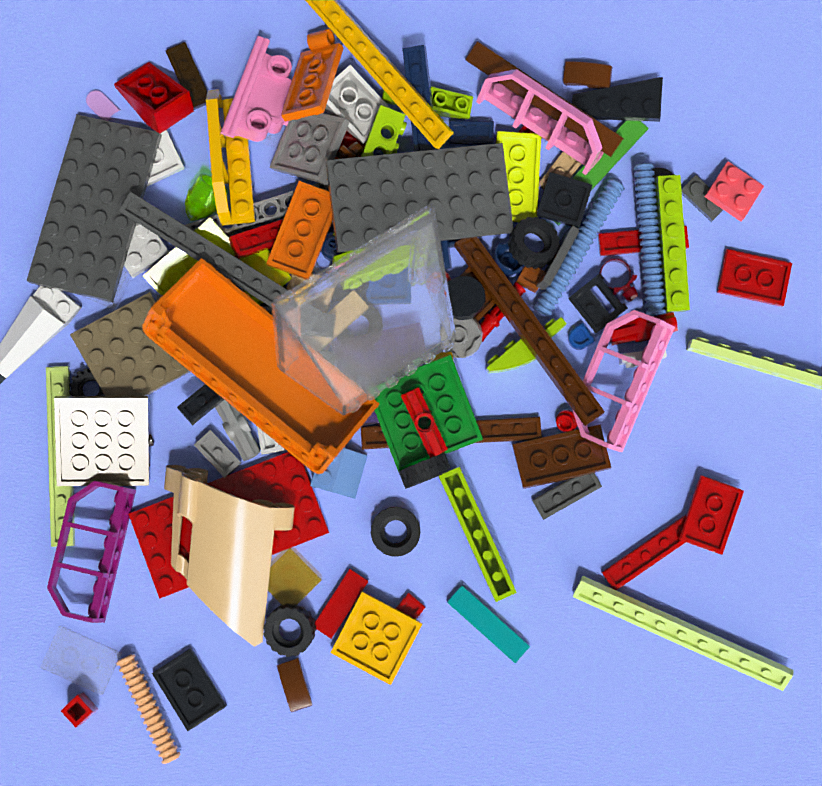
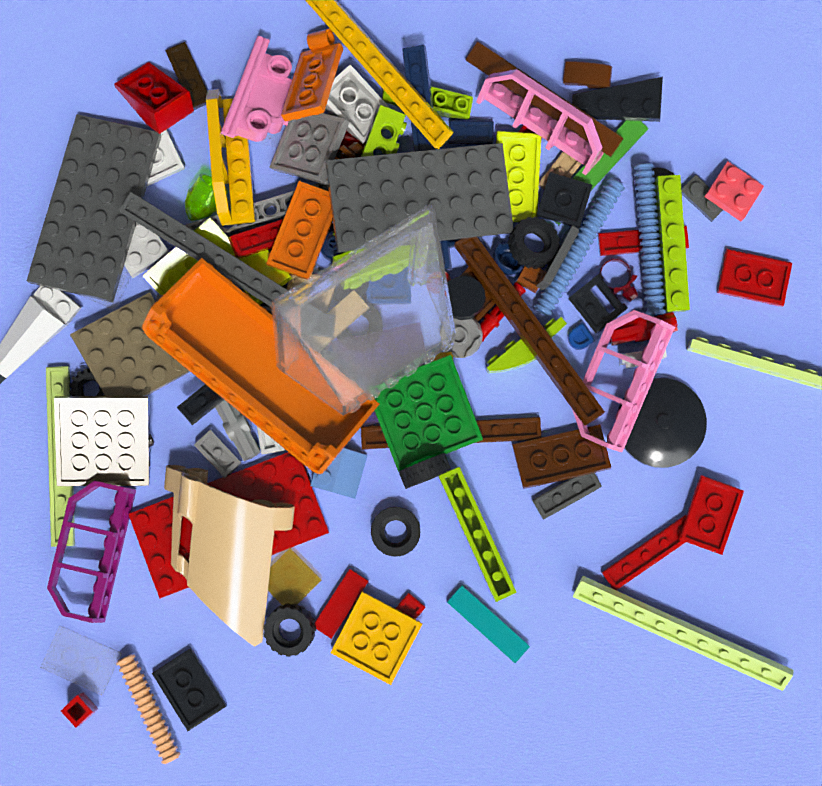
(101, 105): lavender piece -> none
(294, 685): reddish brown slope -> none
(418, 408): red piece -> none
(566, 421): red plate -> none
(668, 425): none -> black dish

